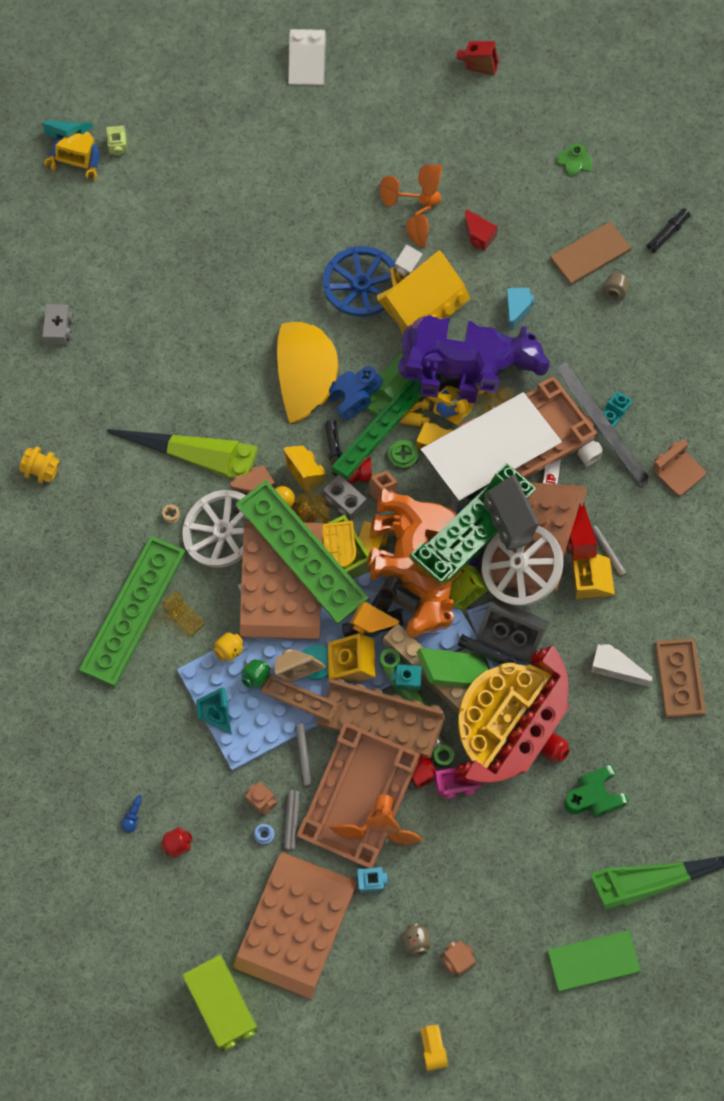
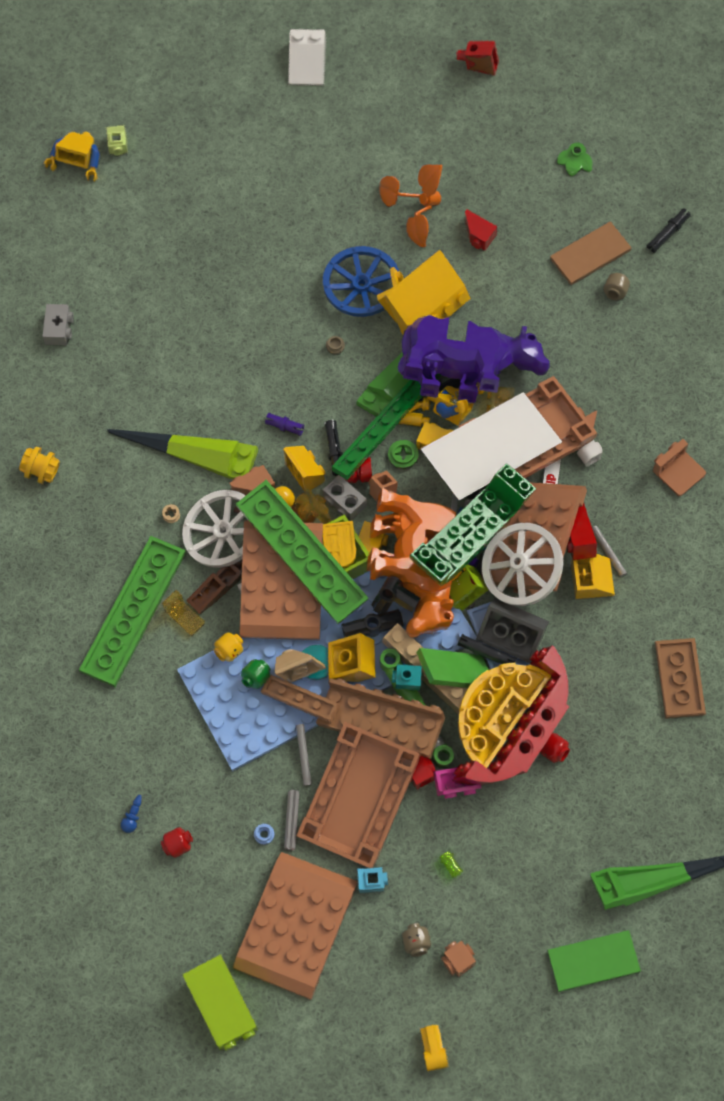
(65, 128): teal slope -> none
(214, 709): teal slope -> none
(215, 587): none -> reddish brown slope
(260, 798): nougat brick -> none
(284, 424): none -> dark purple pin
(305, 368): yellow brick -> none
(335, 345): none -> dark tan plate
(356, 391): blue piece -> none
(371, 619): light orange slope -> none
(382, 822): orange plant -> none
(408, 261): white slope -> none
(451, 864): none -> clear neon green pin
(511, 513): dark grey slope -> none
(518, 304): medium azure slope -> none
(593, 794): green piece -> none
(603, 424): sticker -> none
(615, 664): white slope -> none
(617, 408): teal slope -> none

